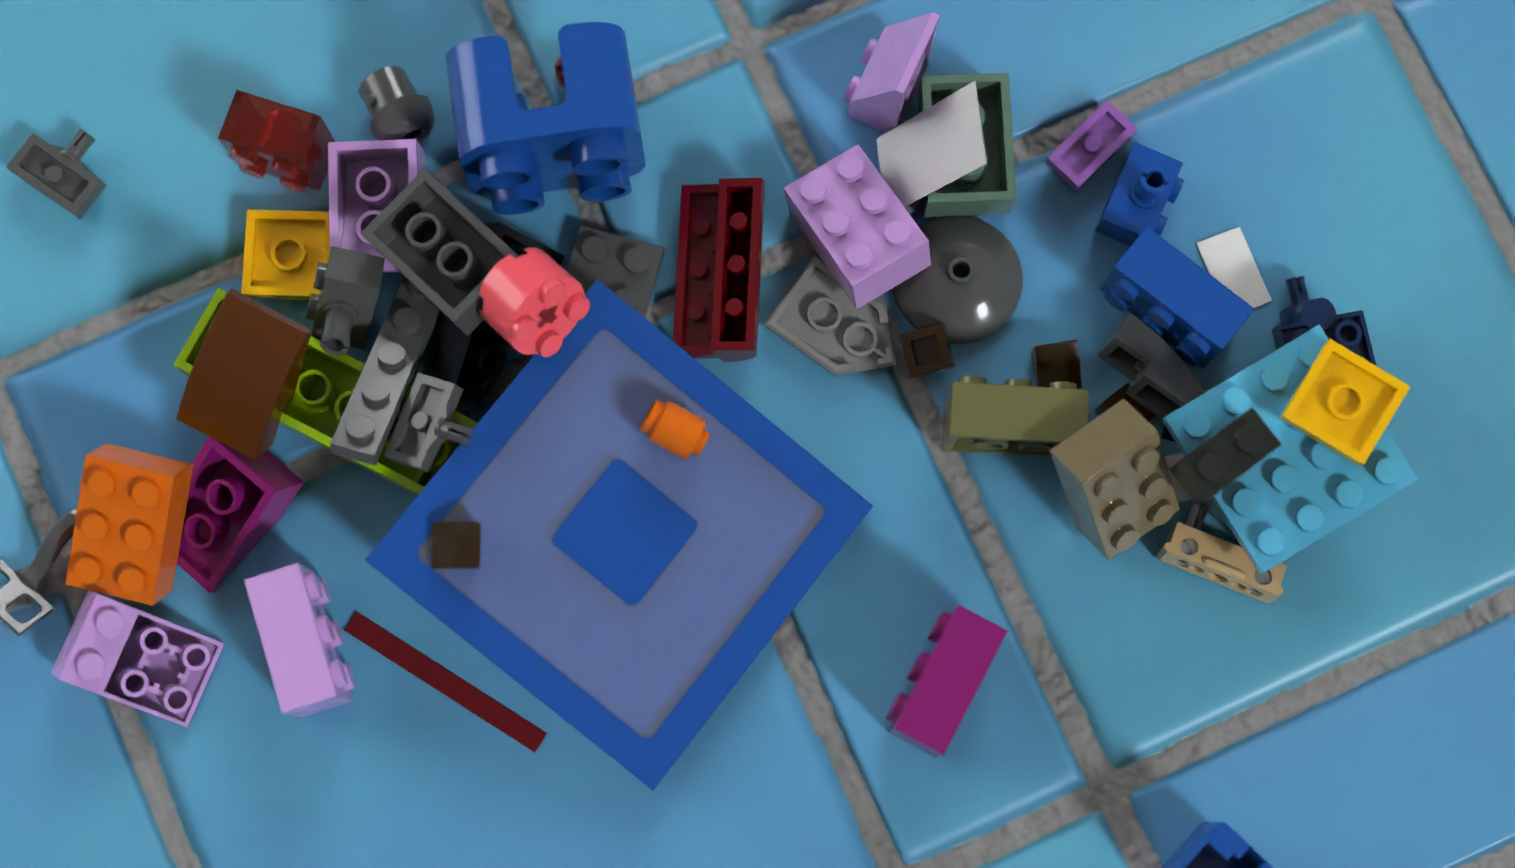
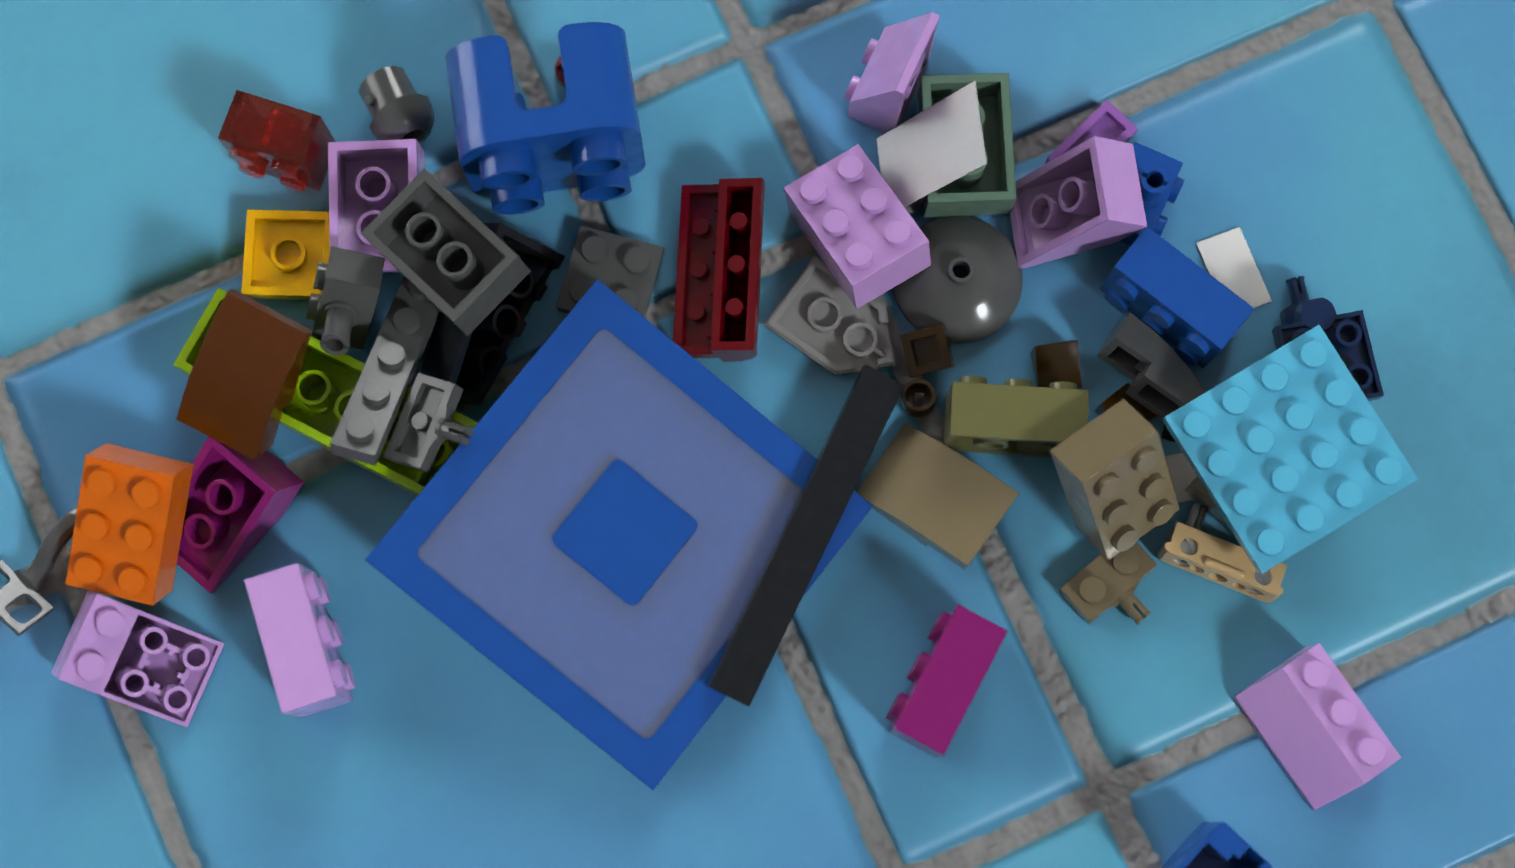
(59, 172): dark grey plate -> none
(445, 682): dark red sticker -> none
(456, 545): dark brown slope -> none
(532, 302): coral brick -> none
(675, 429): orange brick -> none
(805, 536): none -> black tile
(908, 397): none -> dark brown hinge
(937, 495): none -> dark tan slope
(1077, 202): none -> lavender slope
(1109, 584): none -> dark tan plate
(1225, 456): pearl dark grey brick -> none
(1317, 726): none -> lavender slope
(1344, 402): yellow plate -> none

